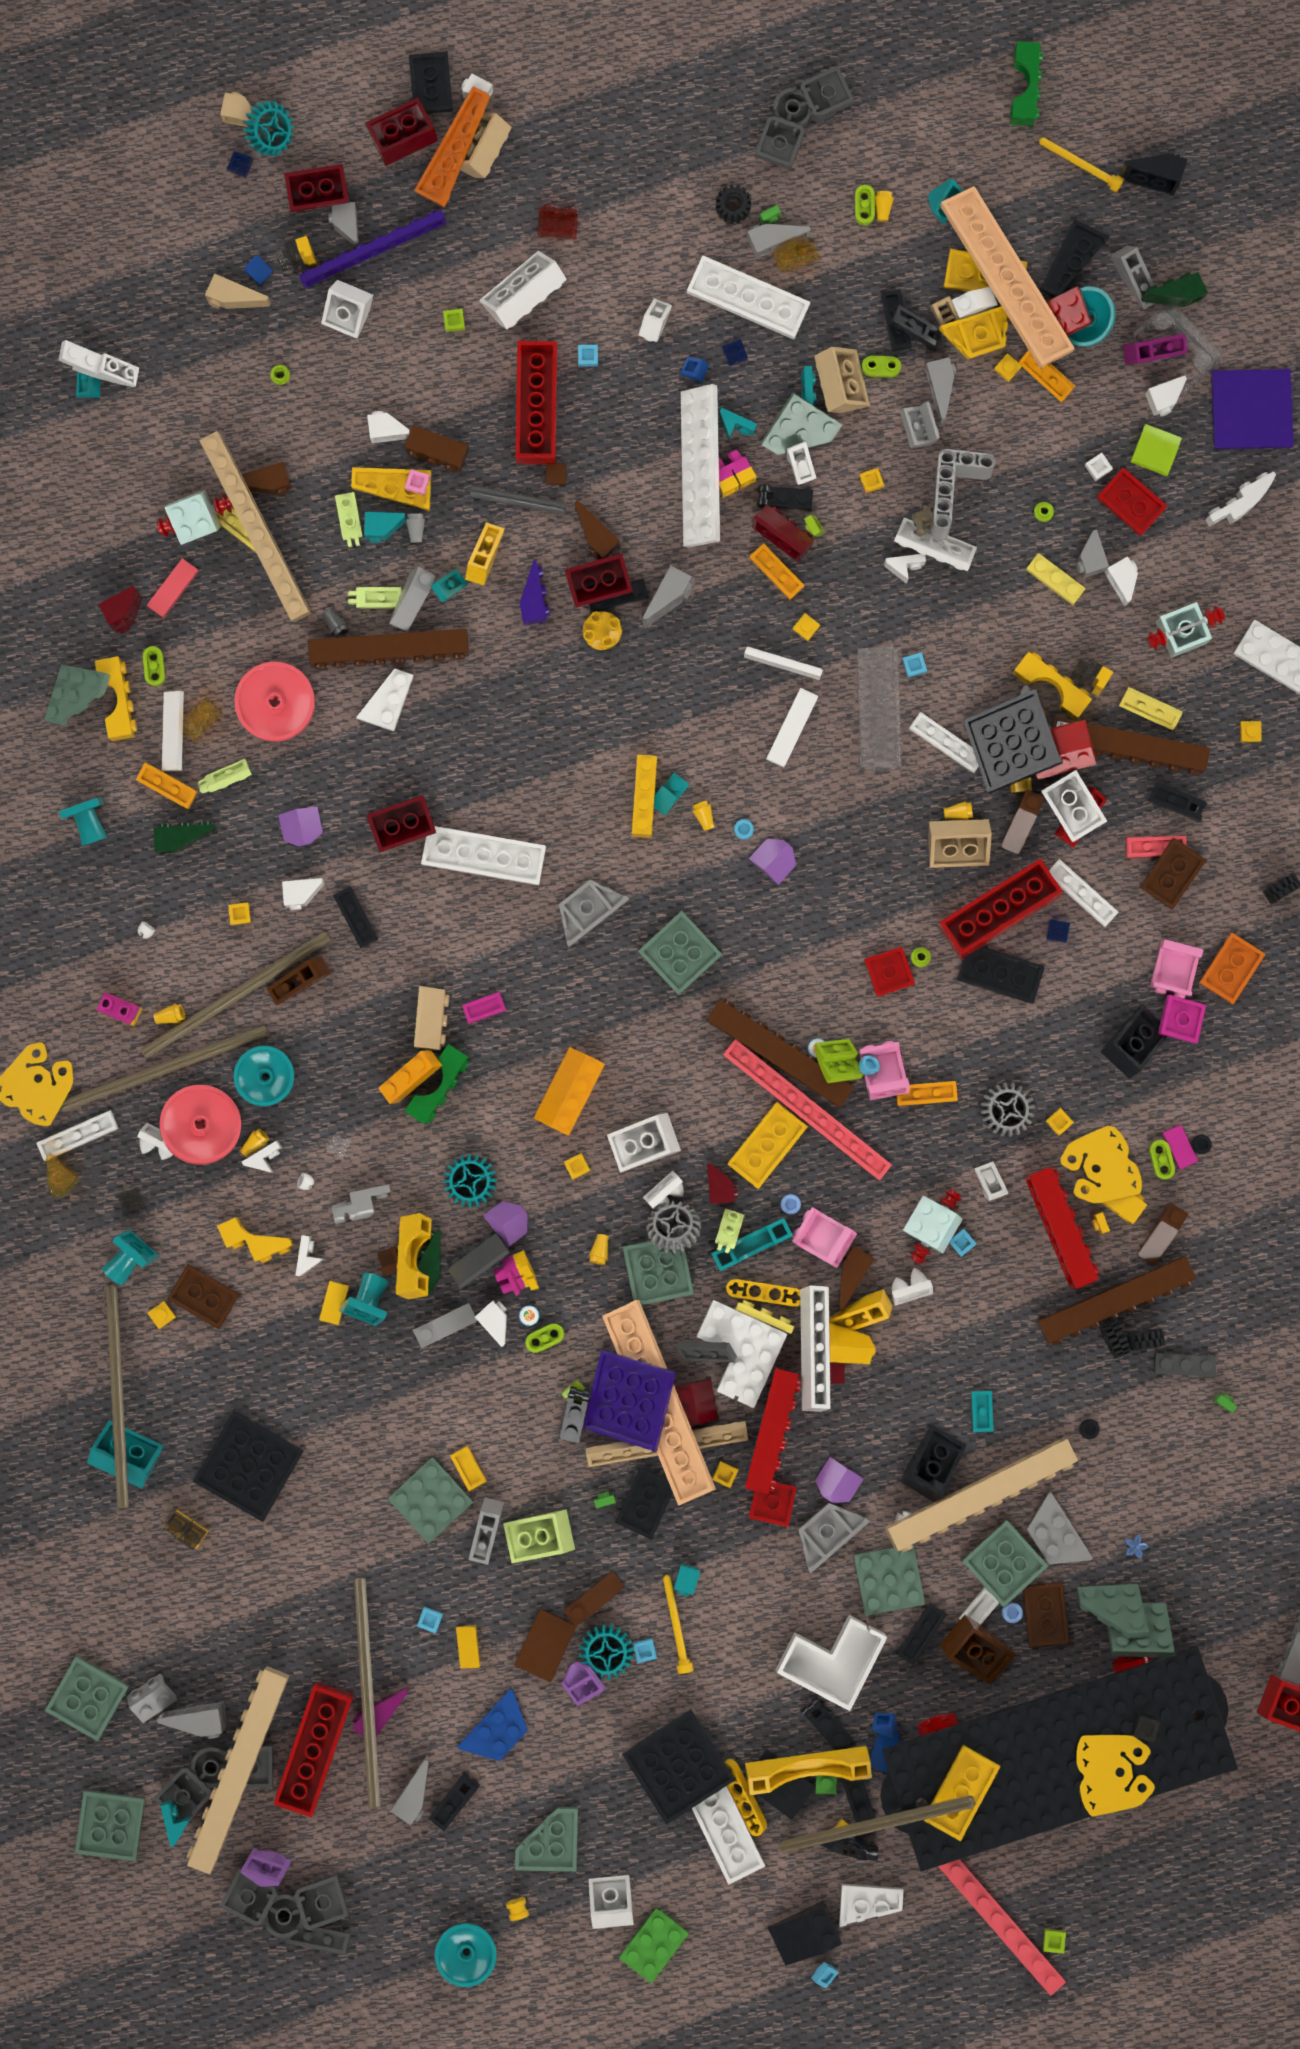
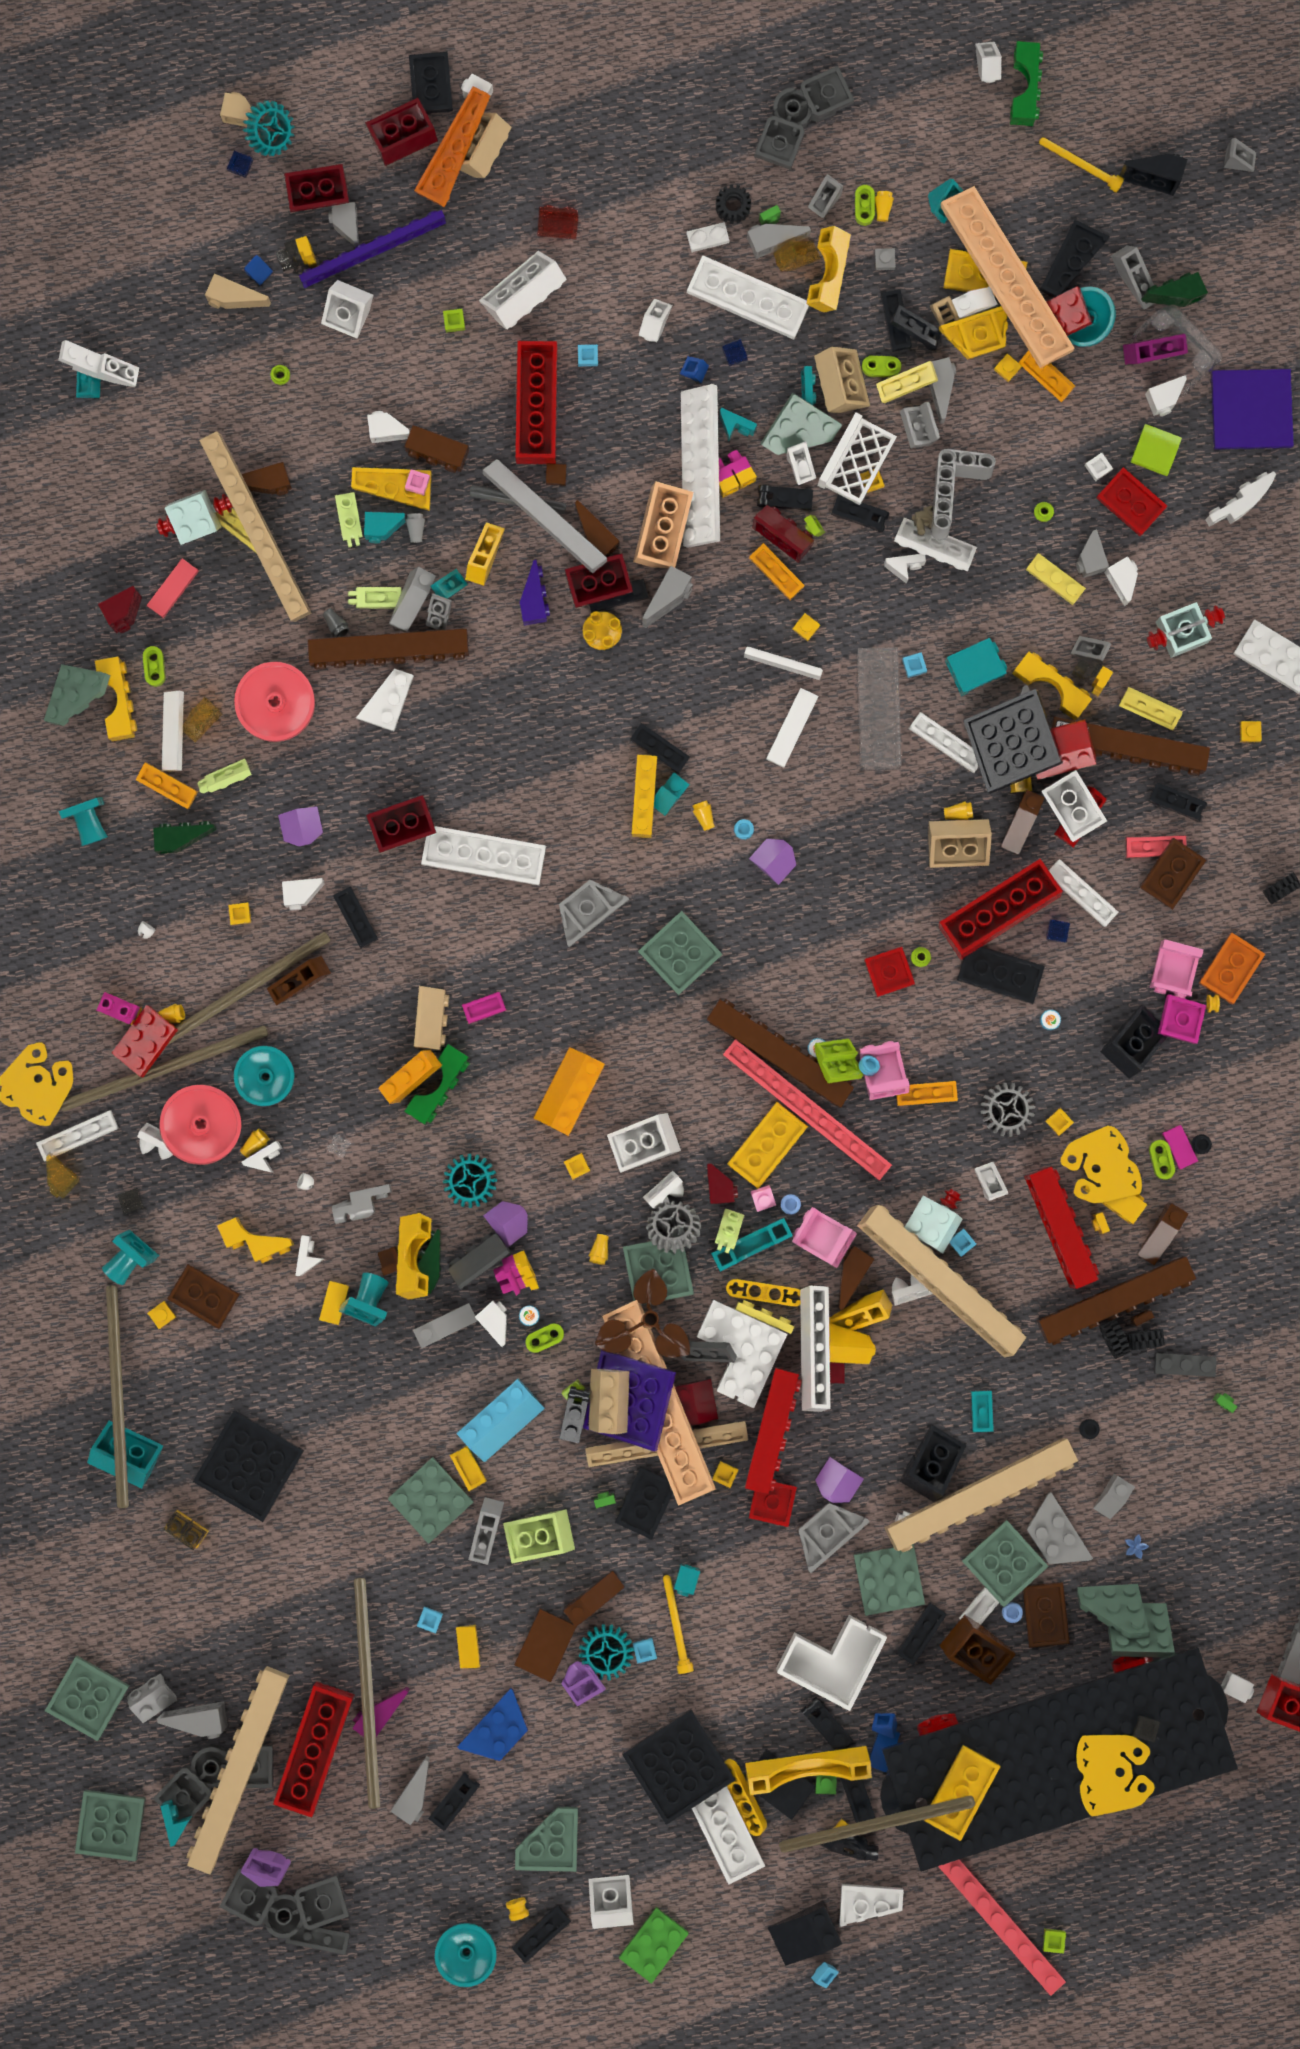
(144, 1041): none -> plate
(439, 612): none -> light grey slope
(500, 1420): none -> medium azure slope
(541, 1933): none -> black plate
(544, 516): none -> light grey tile
(609, 1401): none -> tan slope
(647, 1290): none -> reddish brown plant
(659, 747): none -> black plate
(663, 526): none -> light nougat slope
(708, 237): none -> white tile
(763, 1198): none -> bright pink plate
(826, 196): none -> light grey slope
(834, 247): none -> yellow arch
(841, 452): none -> white fence
(860, 513): none -> black plate
(885, 259): none -> light grey plate
(907, 382): none -> light yellow plate
(942, 1281): none -> tan brick
(976, 666): none -> teal panel
(988, 61): none -> white slope
(1050, 1019): none -> tile
(1091, 649): none -> light grey slope
(1113, 1496): none -> light grey slope
(1142, 1317): none -> reddish brown tile
(1212, 1003): none -> yellow bush
(1237, 1687): none -> white brick
(1239, 156): none -> light grey slope

